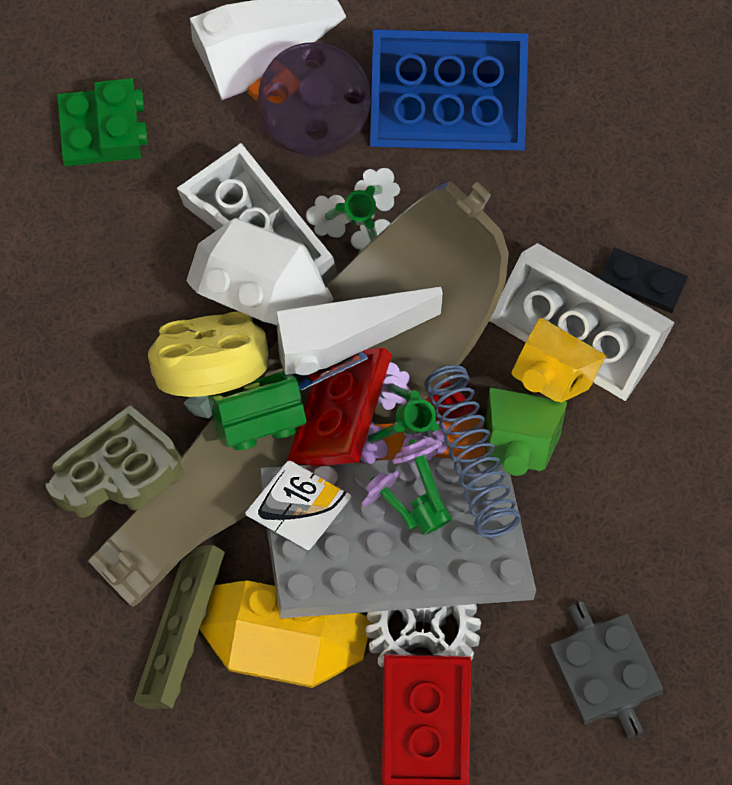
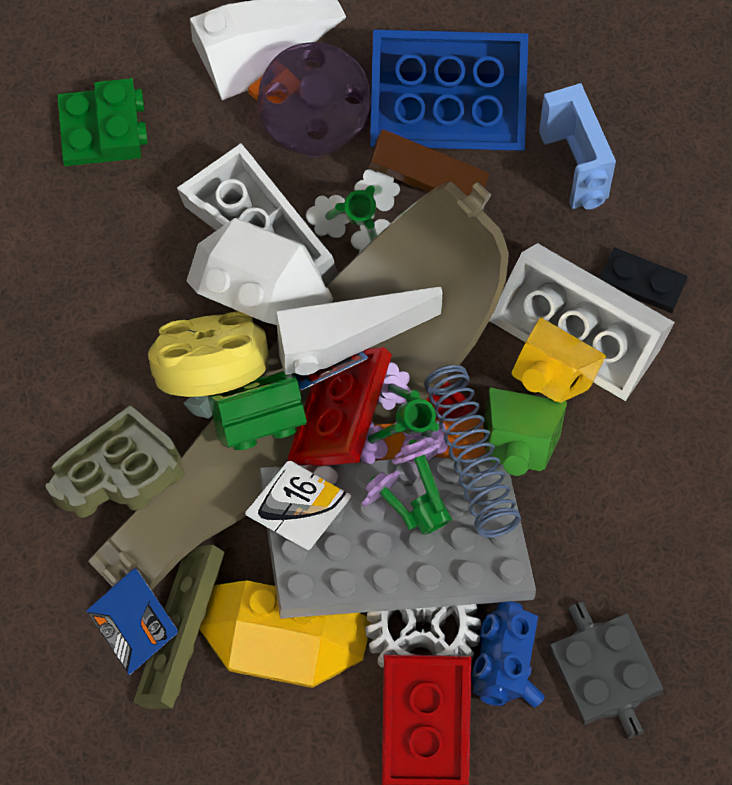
(132, 621): none -> blue sticker
(422, 165): none -> reddish brown tile
(505, 657): none -> blue brick
(570, 117): none -> light blue panel

